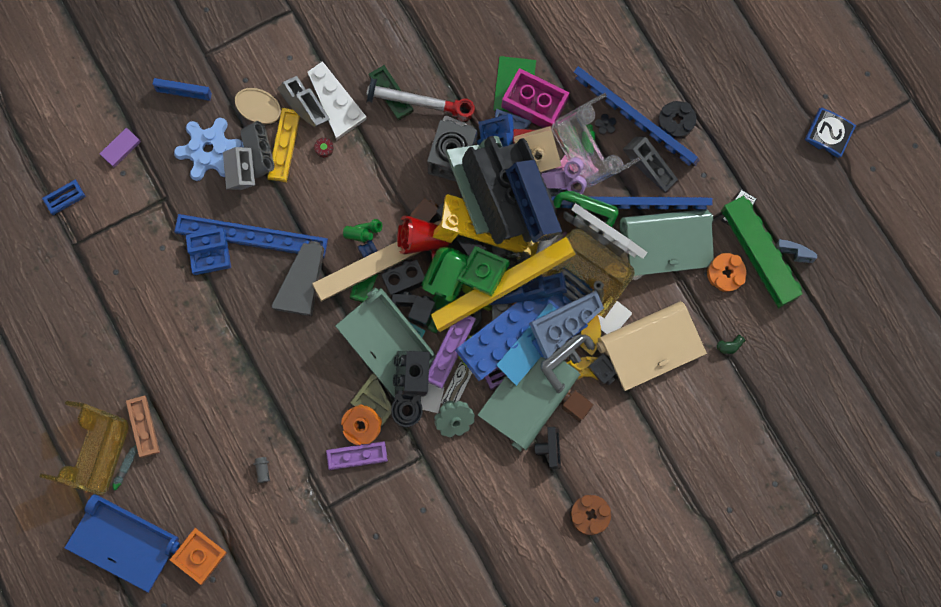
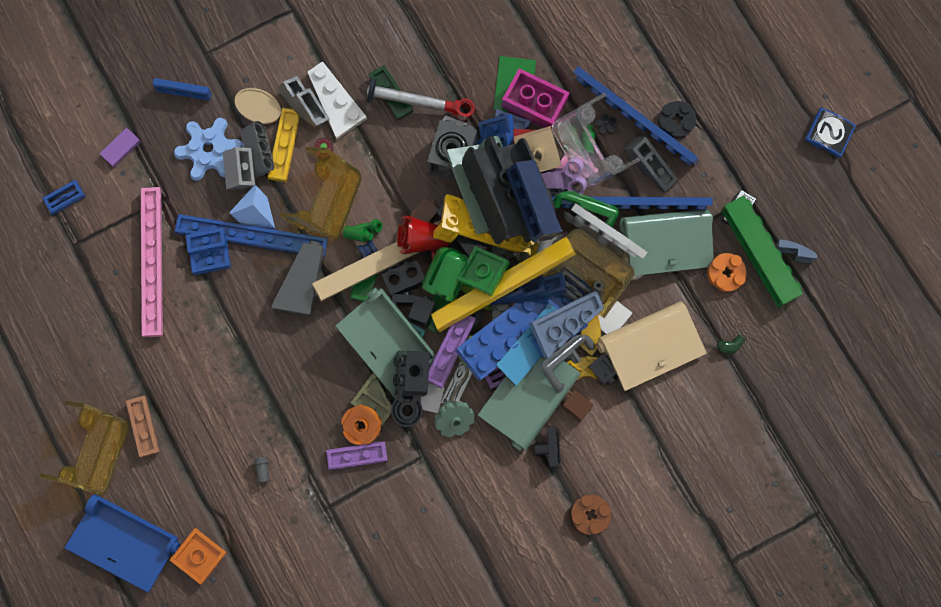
(124, 468): clear light blue piece -> none
(151, 262): none -> bright pink plate
(253, 210): none -> light blue slope
(333, 197): none -> clear yellow windscreen

